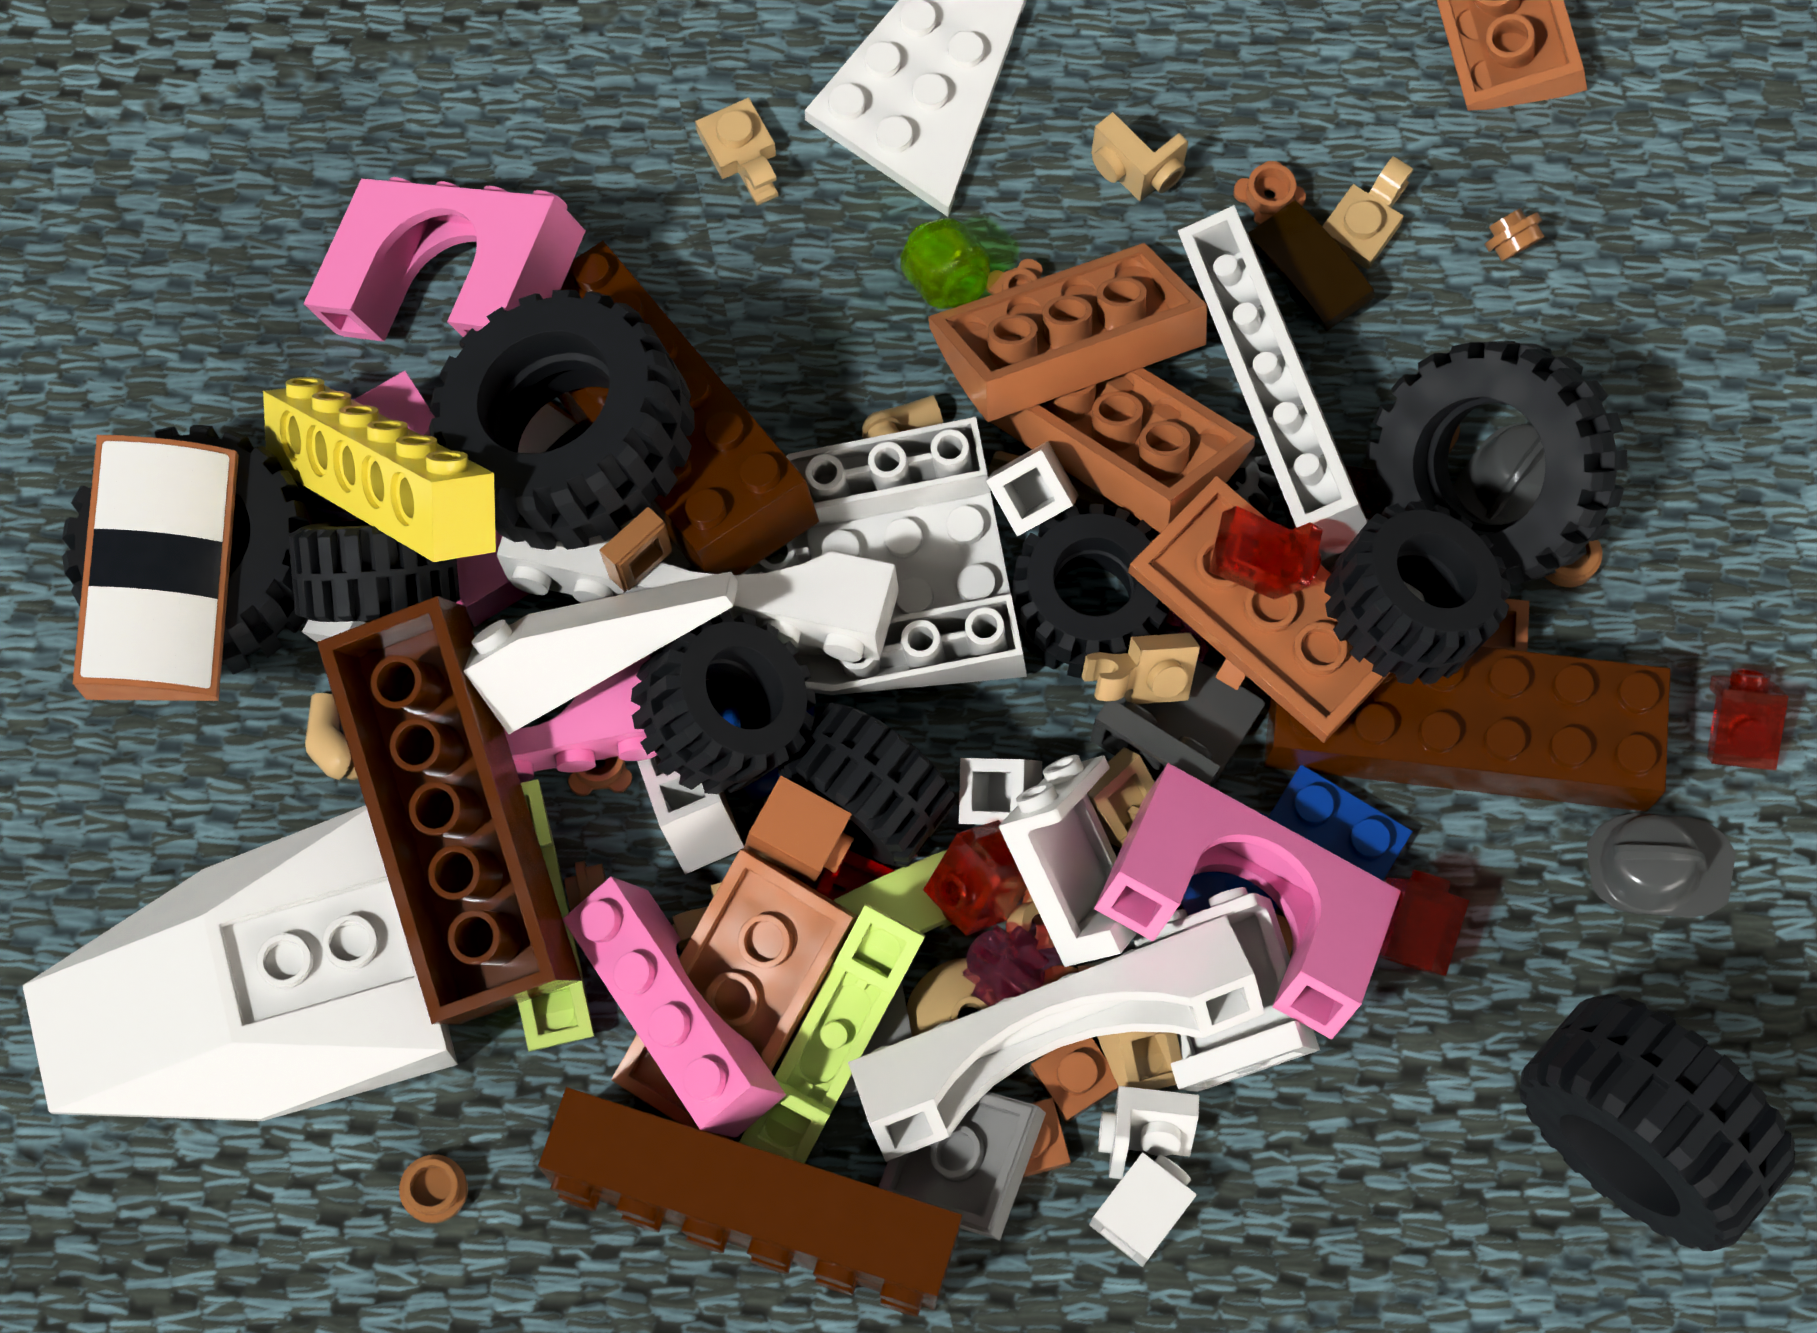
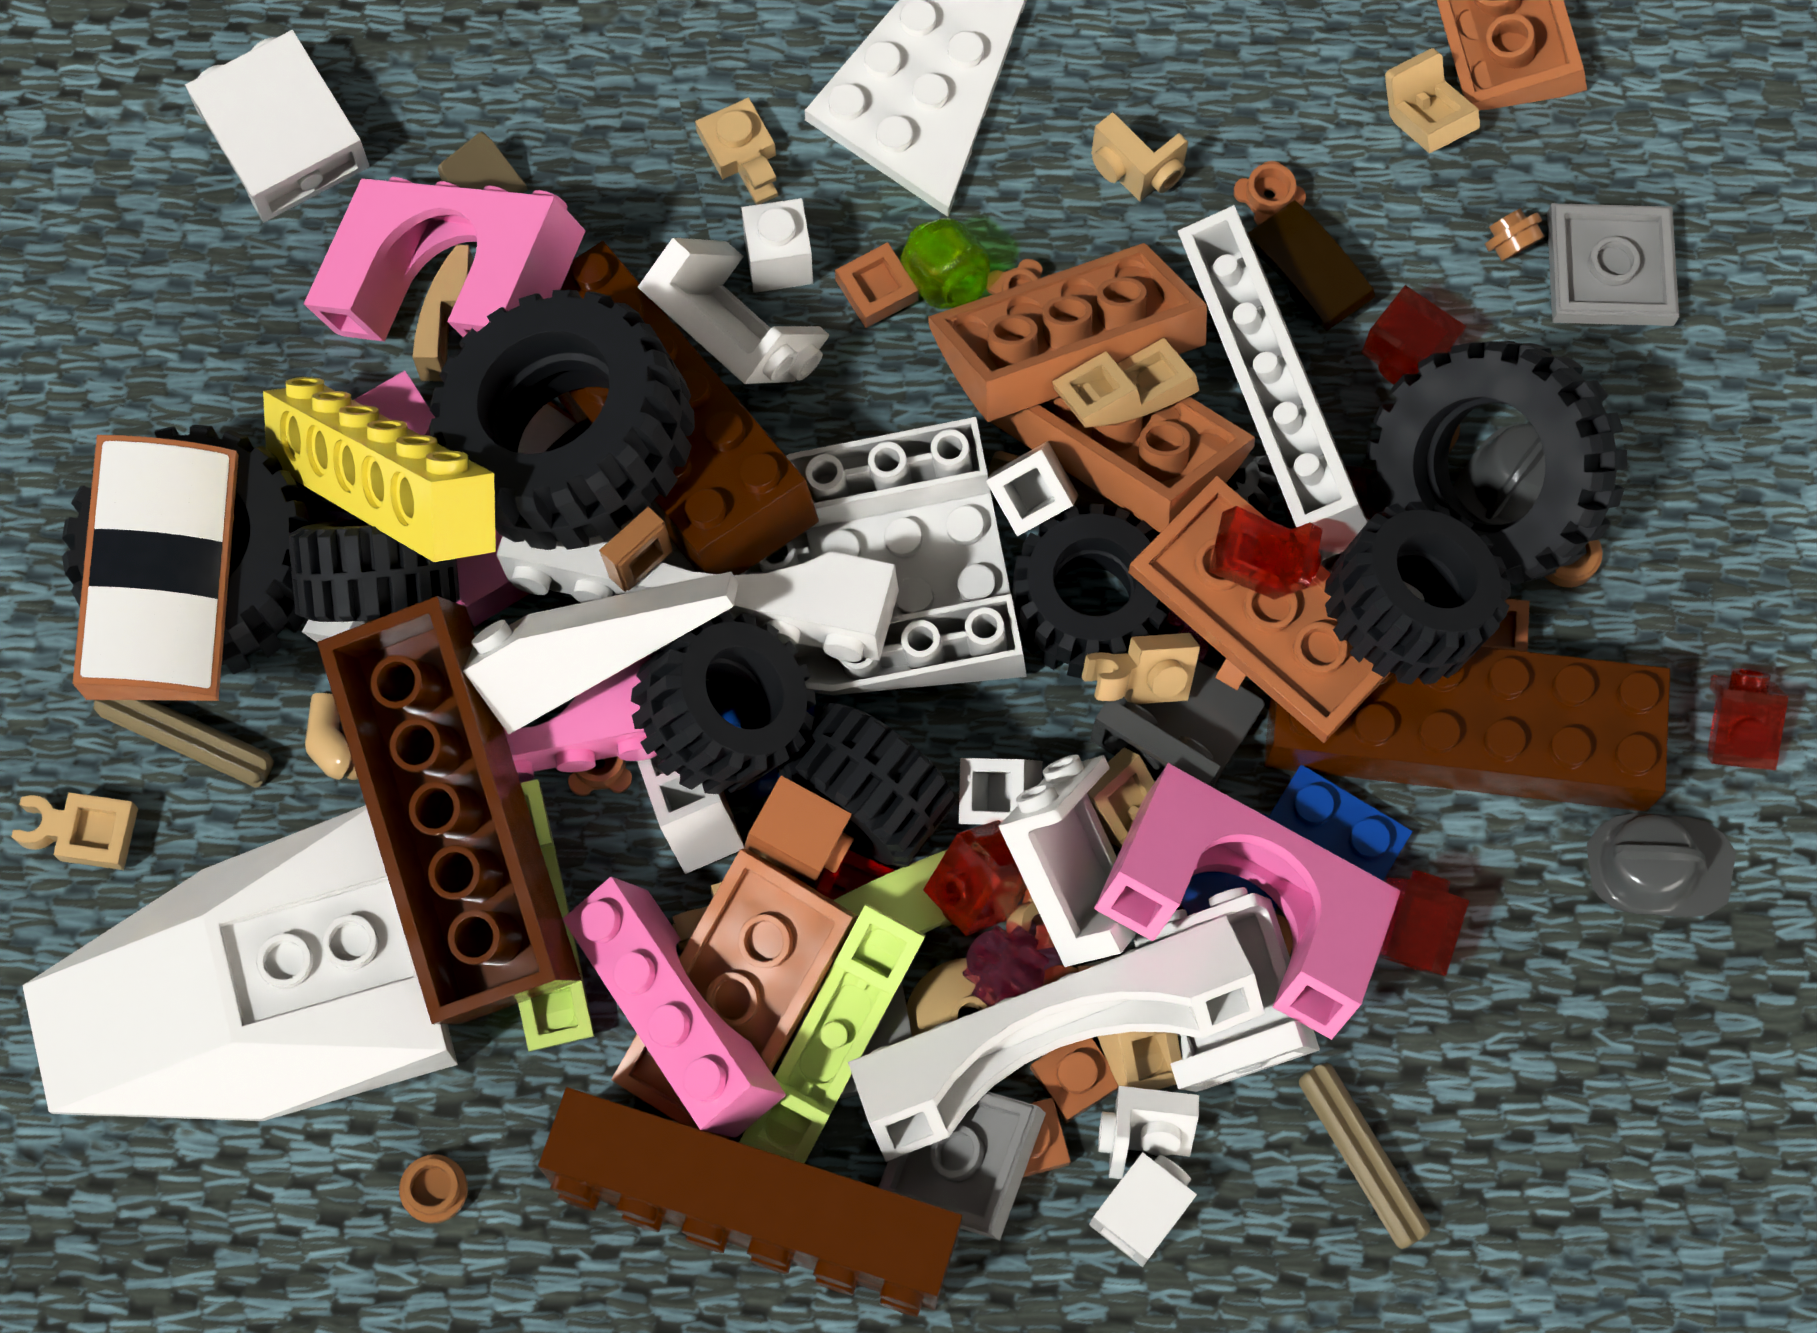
(86, 832): none -> tan plate
(189, 738): none -> dark tan axle
(278, 124): none -> white panel
(432, 327): none -> tan slope
(480, 165): none -> dark tan slope
(584, 883): medium nougat plate -> none
(690, 290): none -> white panel
(777, 245): none -> white brick
(876, 285): none -> nougat plate
(901, 418): tan arm -> none
(1115, 393): none -> tan slope
(1364, 1155): none -> dark tan axle
(1365, 220): tan plate -> none
(1409, 333): none -> clear red brick
(1428, 105): none -> tan bracket
(1612, 264): none -> light grey plate
(1658, 1121): black tyre -> none

